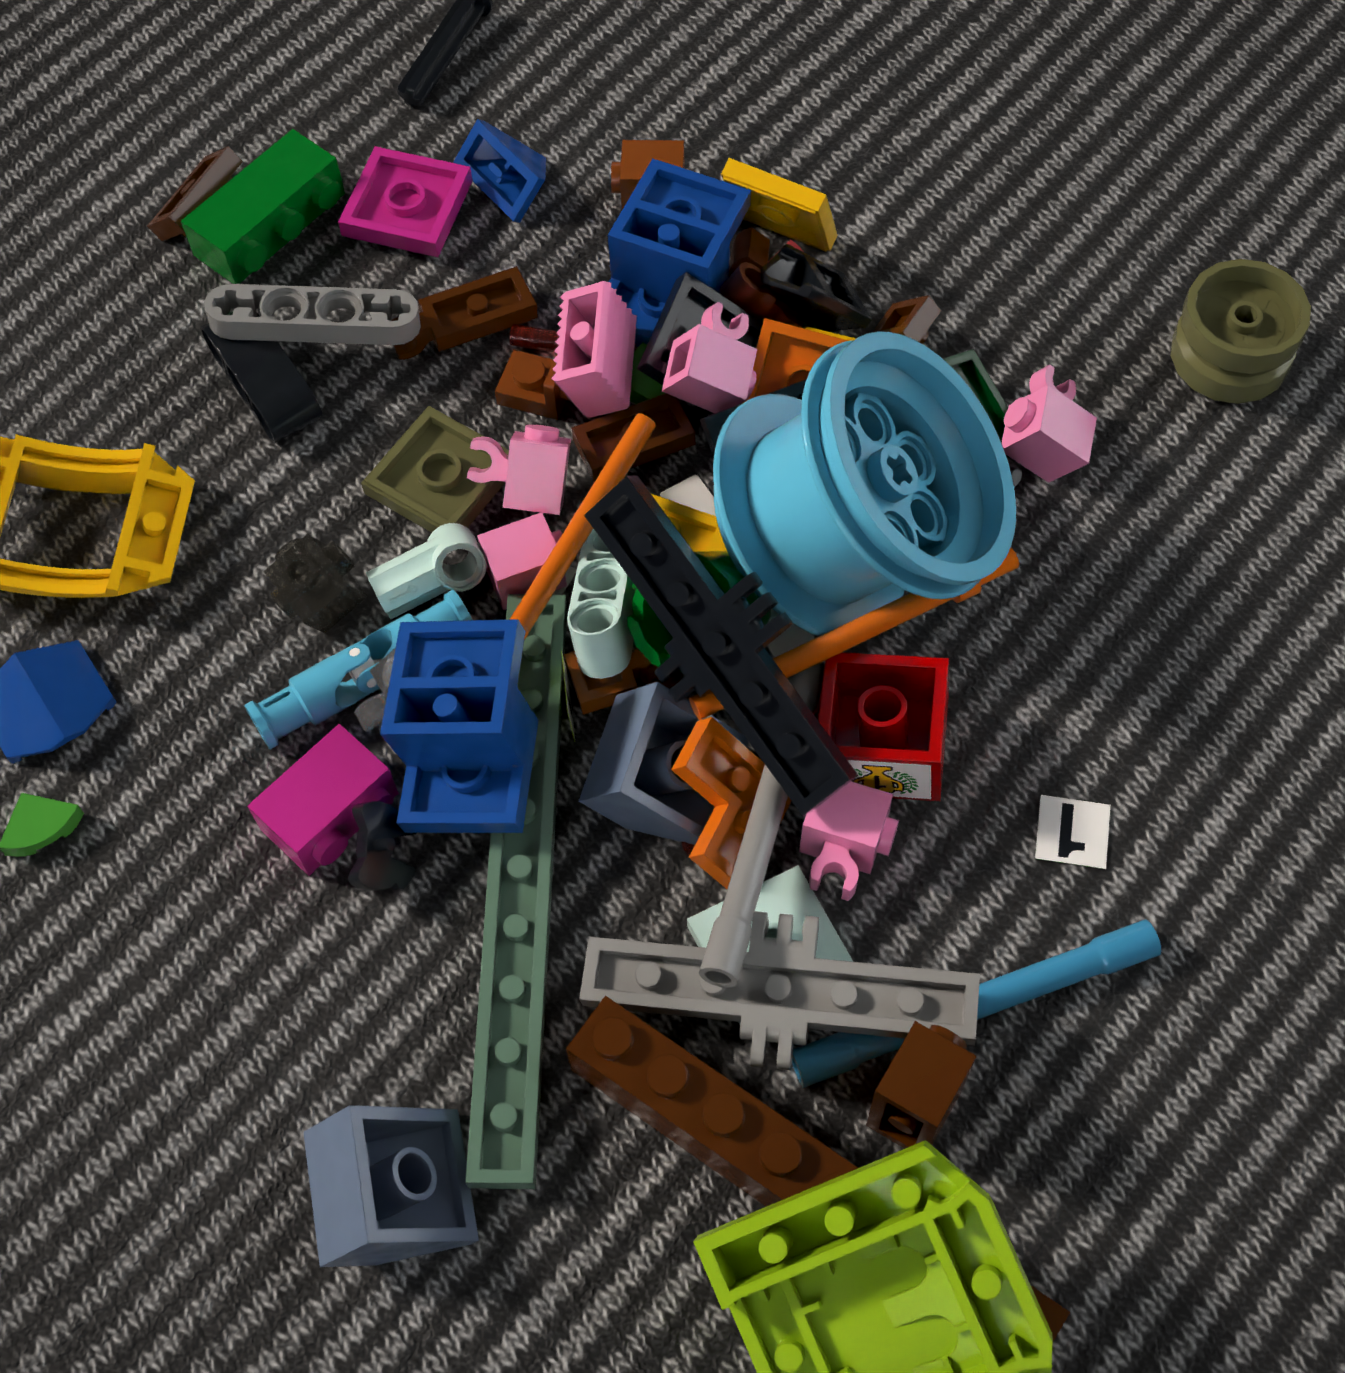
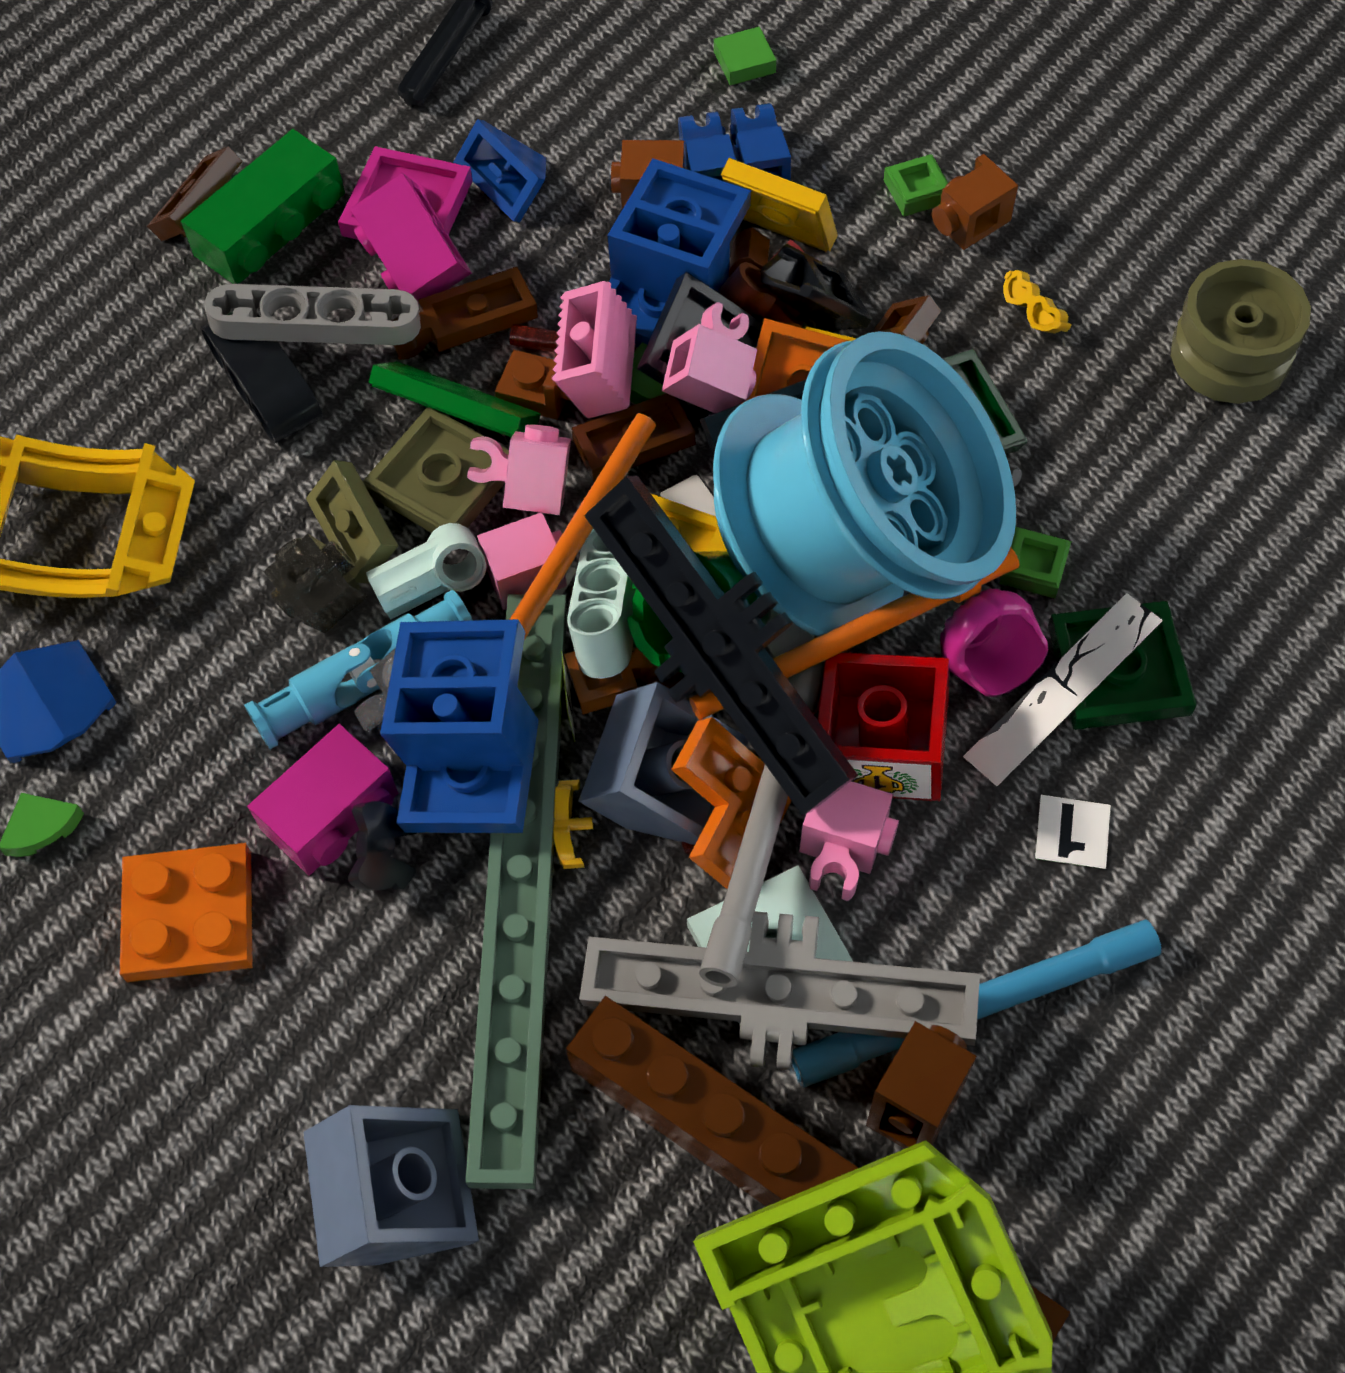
(186, 912): none -> orange plate
(351, 518): none -> olive plate
(408, 239): none -> dark pink brick
(452, 398): none -> green tile
(564, 824): none -> yellow piece
(744, 55): none -> bright green tile
(756, 143): none -> blue legs
(915, 184): none -> bright green tile
(975, 203): none -> dark orange brick
(993, 642): none -> dark pink hair
(1040, 310): none -> yellow piece
(1040, 562): none -> bright green tile
(1048, 428): bright pink brick -> none
(1062, 689): none -> white sticker
(1144, 686): none -> dark green plate

